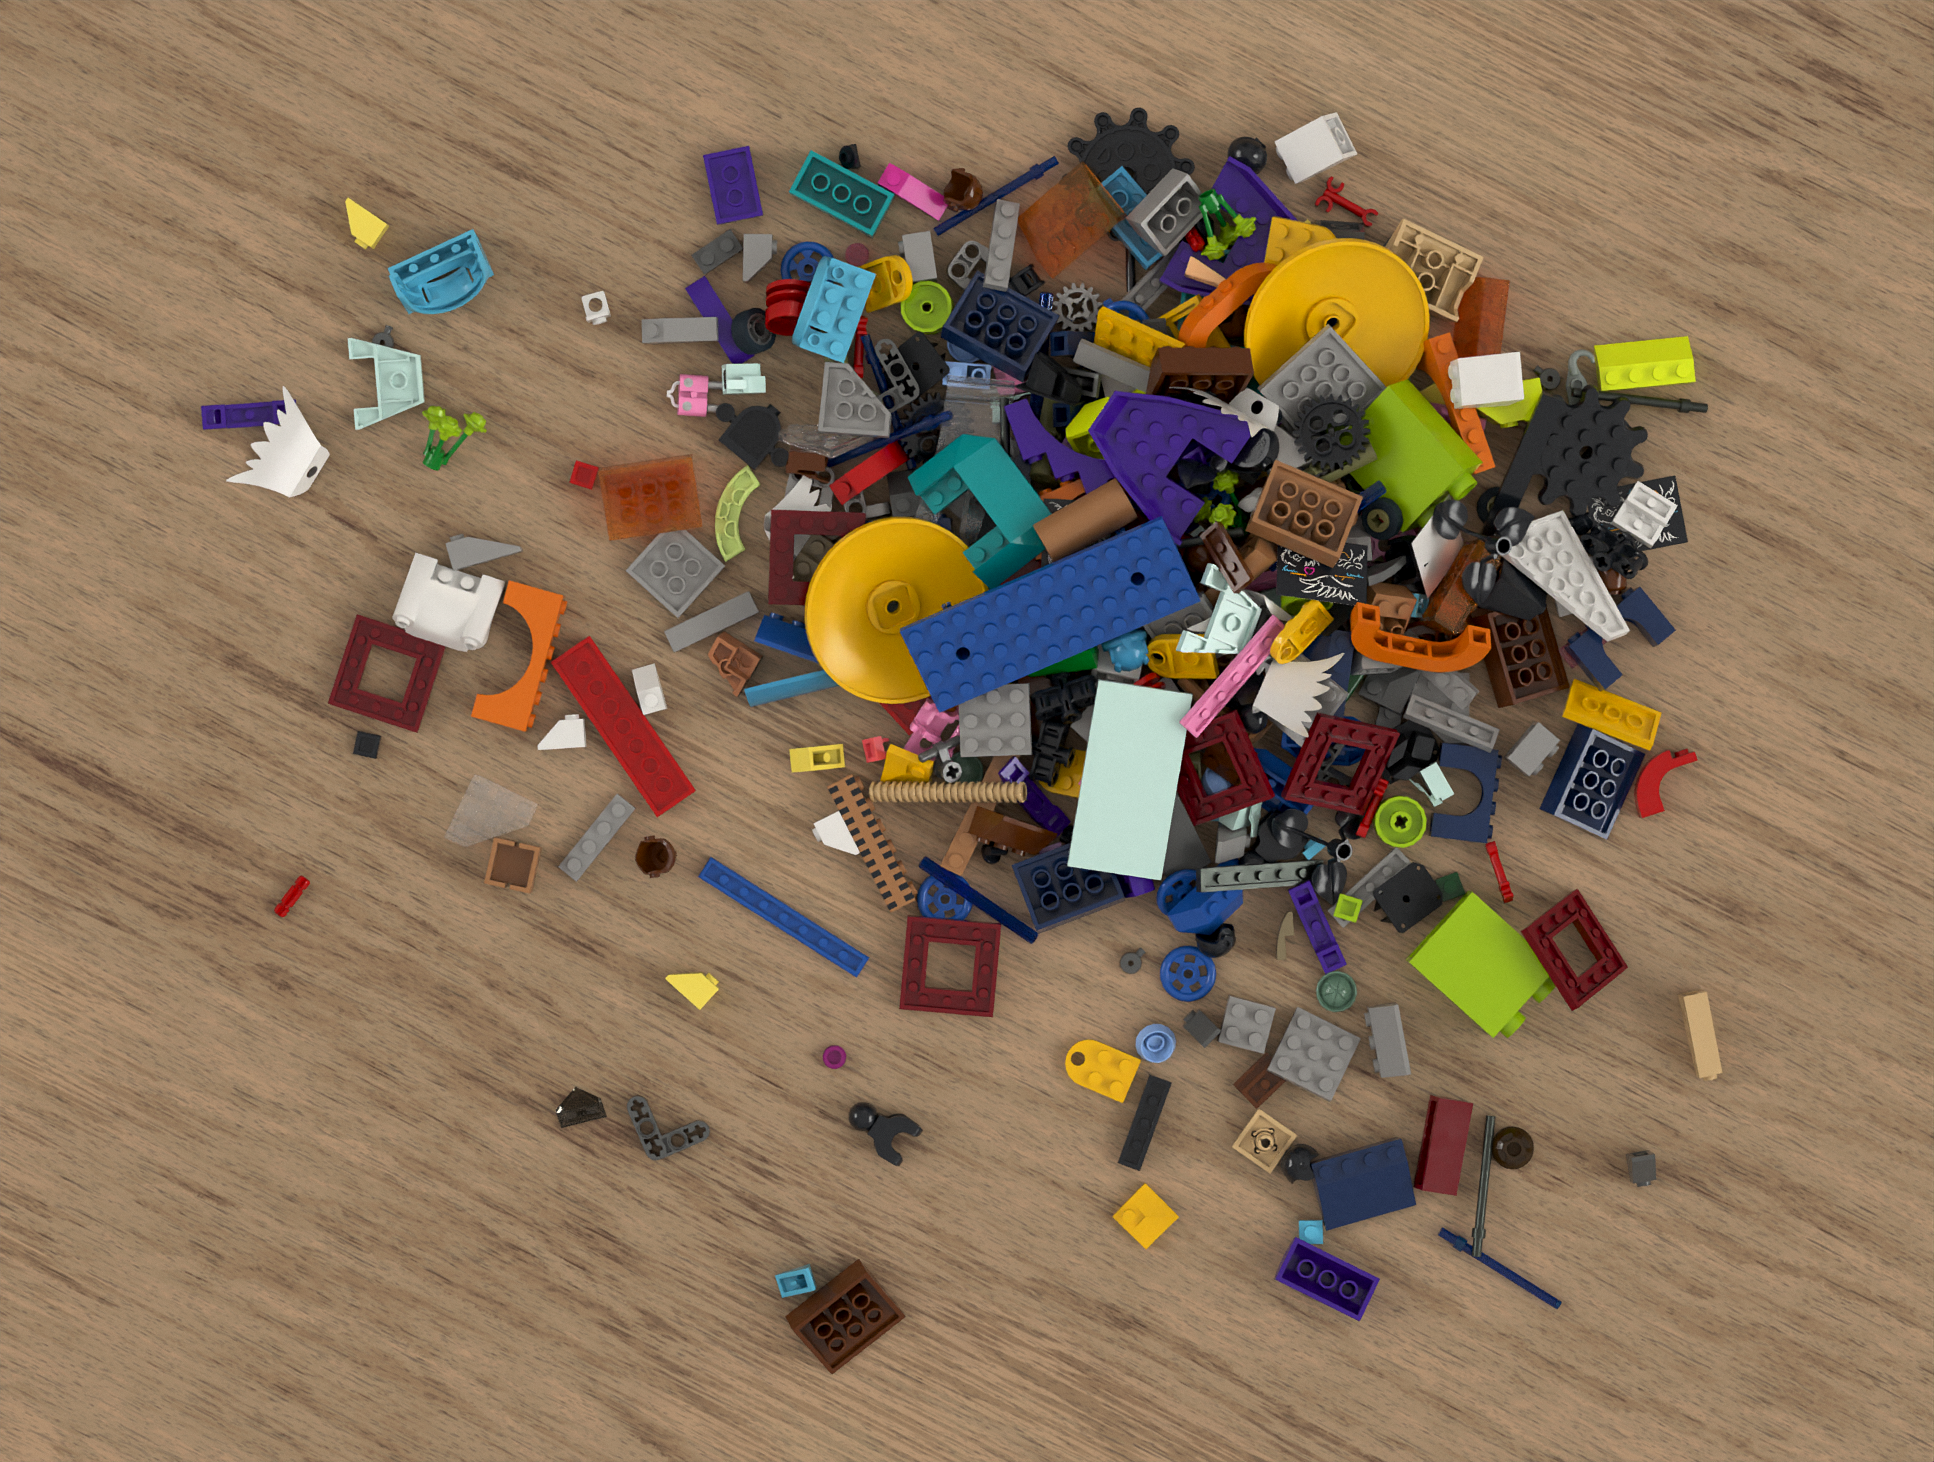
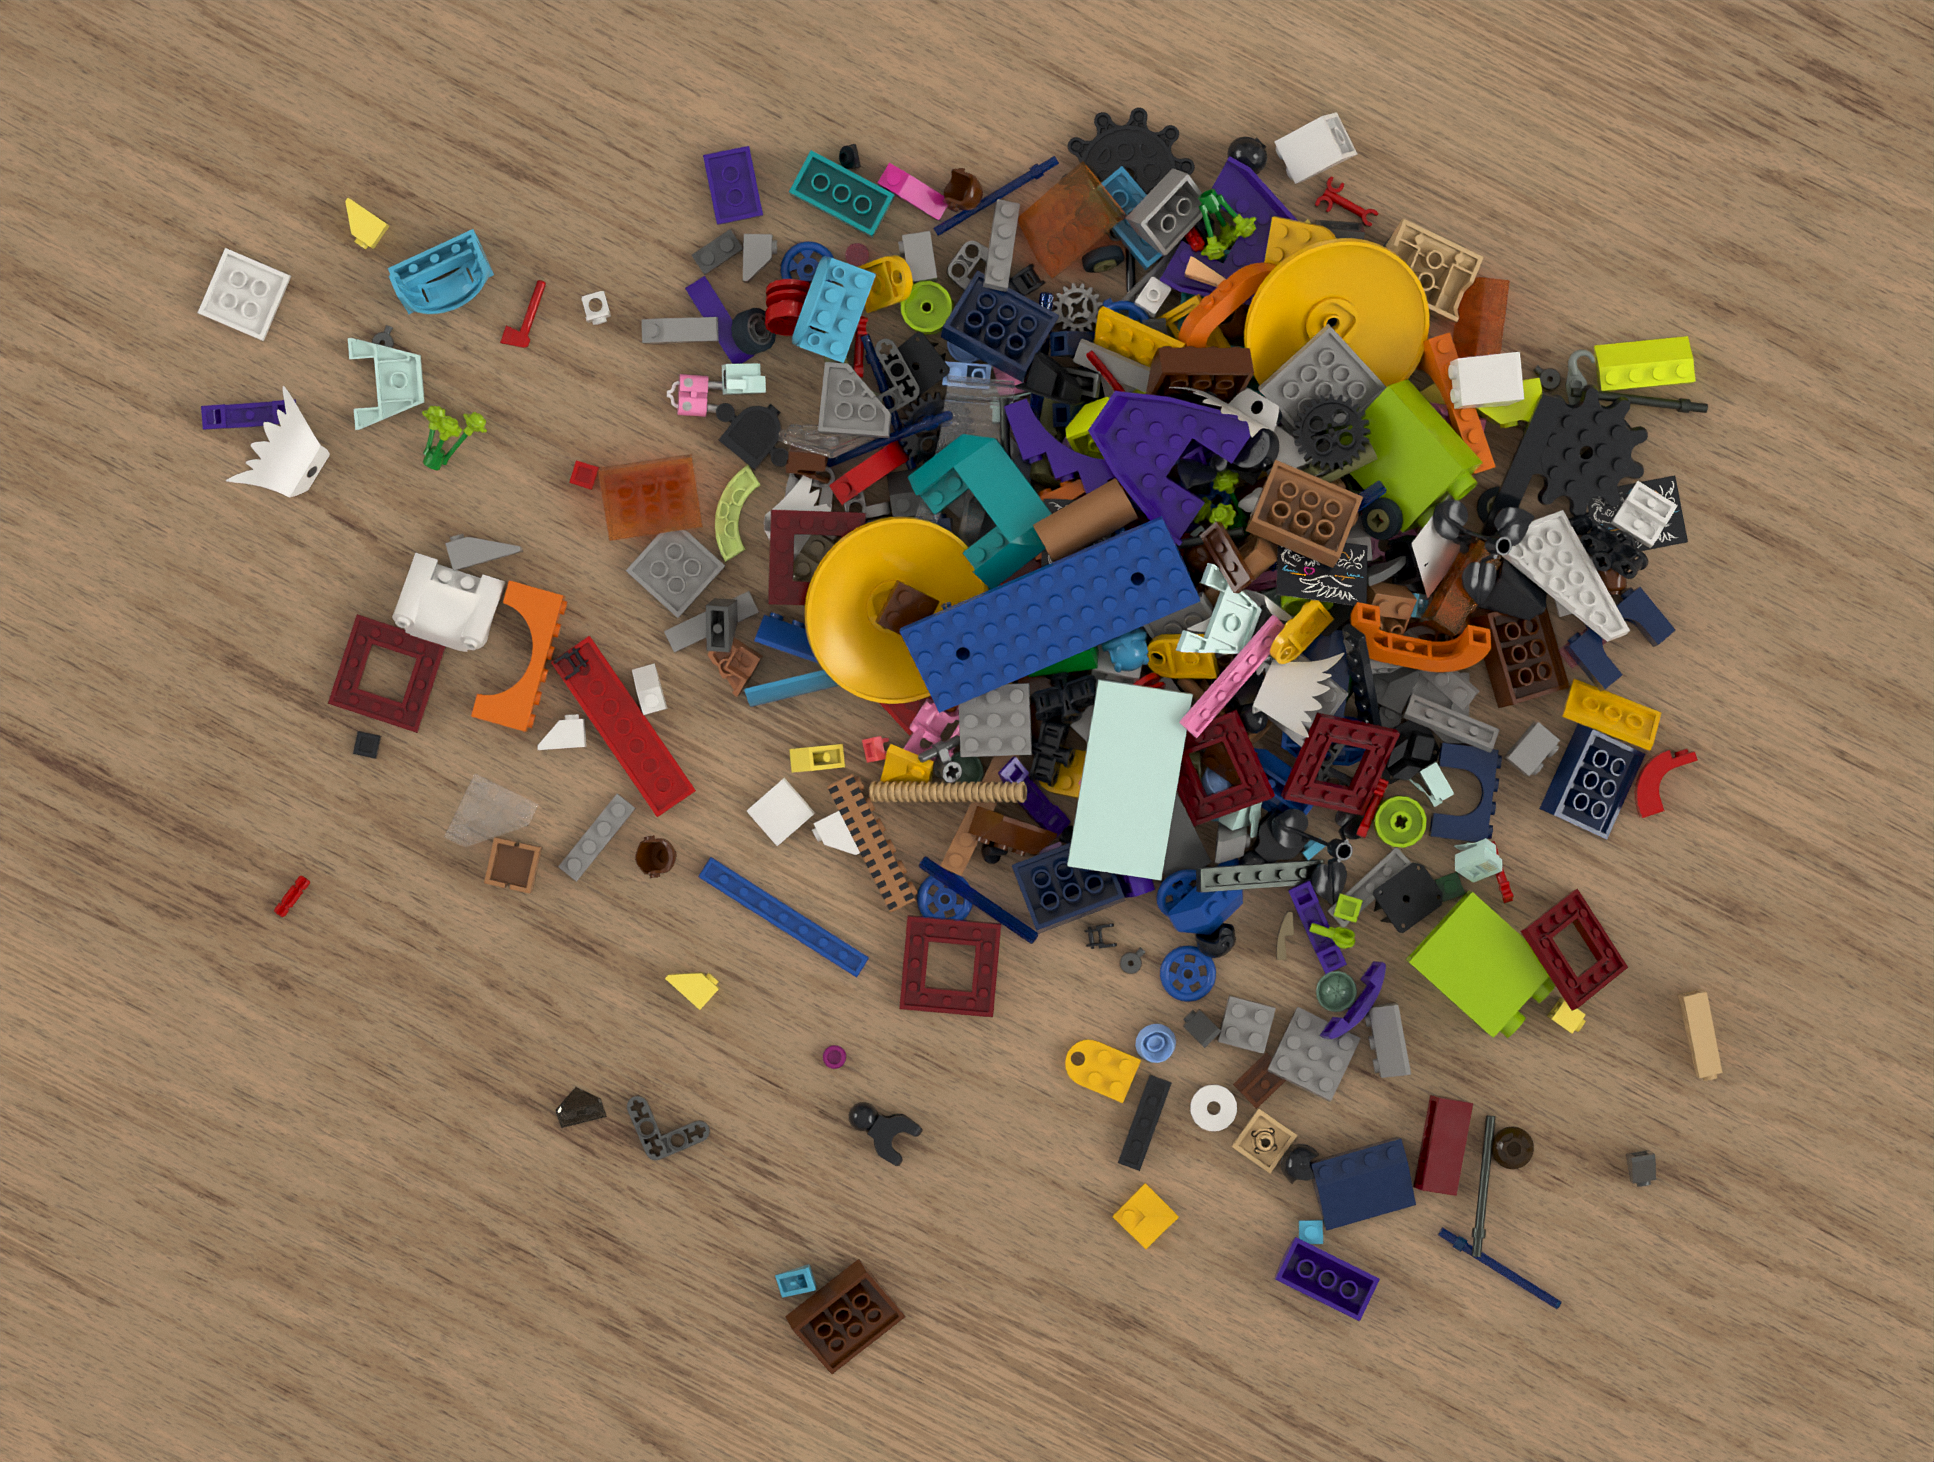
(244, 294): none -> white plate
(521, 339): none -> red piece
(576, 668): none -> black piece
(721, 624): none -> dark grey slope
(780, 811): none -> white slope
(905, 607): none -> reddish brown plate
(1091, 939): none -> black piece
(1097, 363): none -> red piece
(1102, 259): none -> black wheel
(1152, 297): none -> white bracket
(1217, 1121): none -> white tile
(1341, 936): none -> lime plate
(1361, 675): none -> black plate
(1373, 979): none -> dark purple slope
(1464, 541): none -> black plate
(1477, 860): none -> light aqua piece
(1566, 1018): none -> light yellow slope

